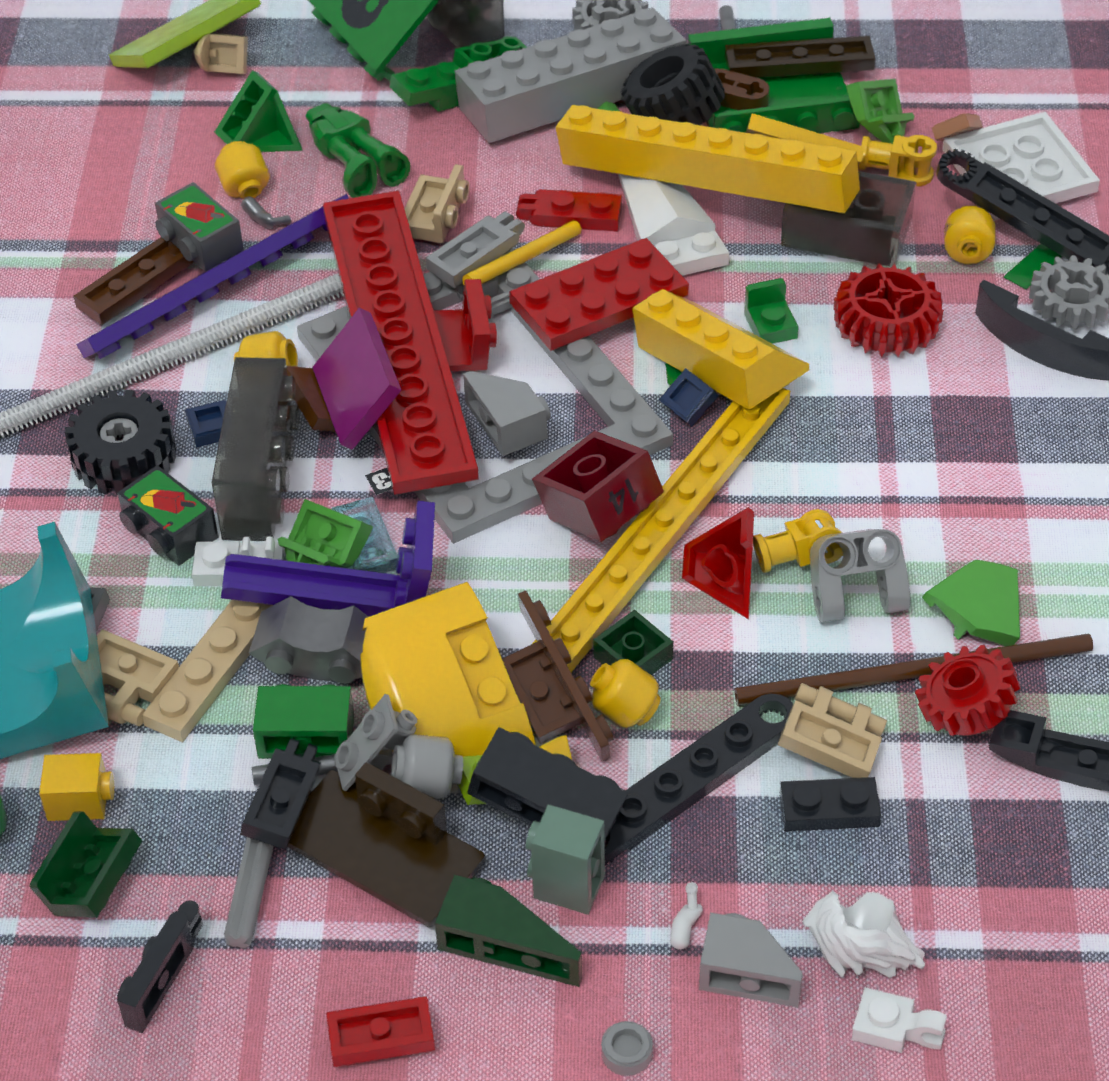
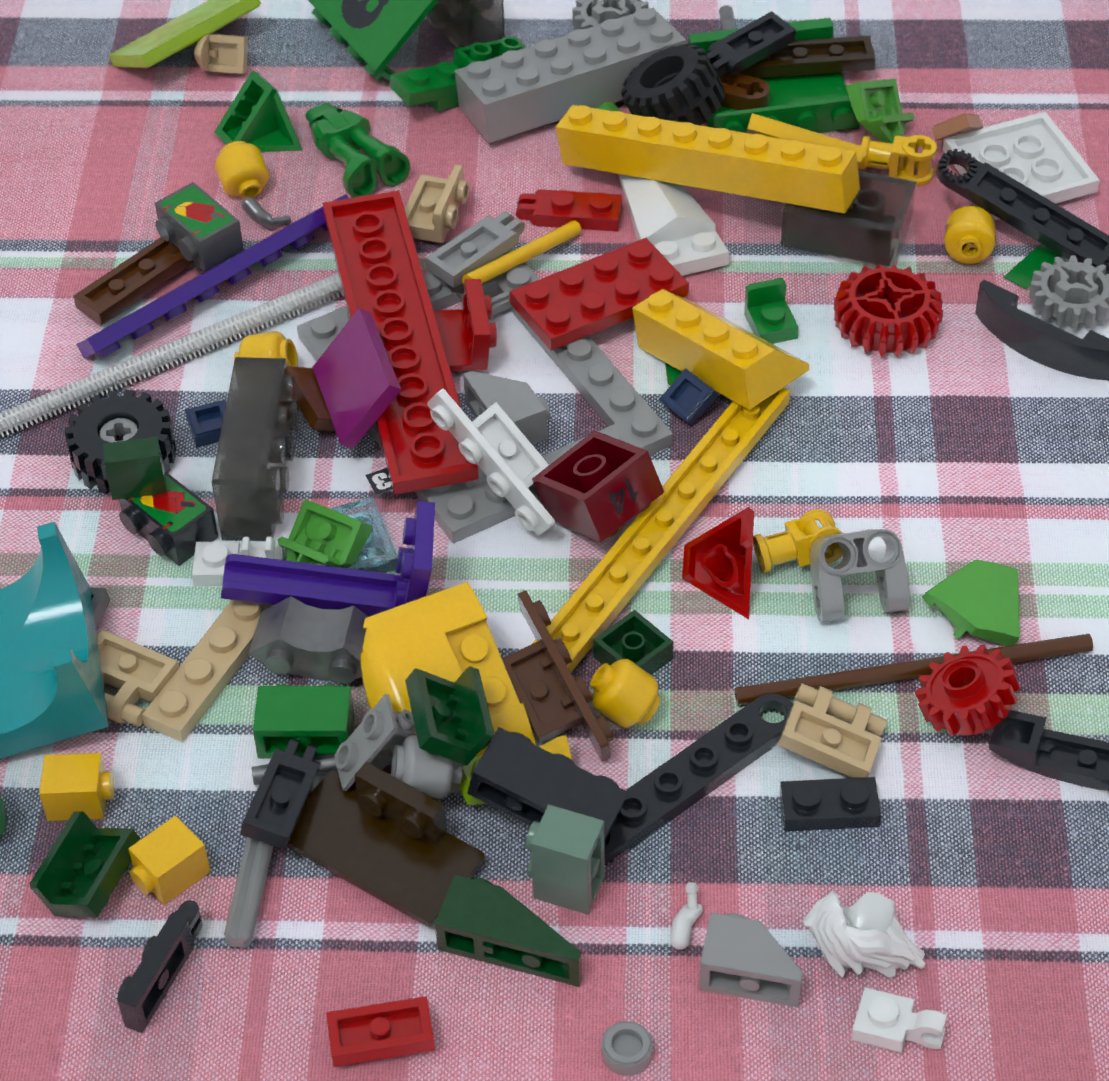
(134, 468): none -> dark green piece
(168, 860): none -> yellow brick
(450, 715): none -> dark green bracket
(501, 454): none -> white bracket
(750, 44): none -> black hinge

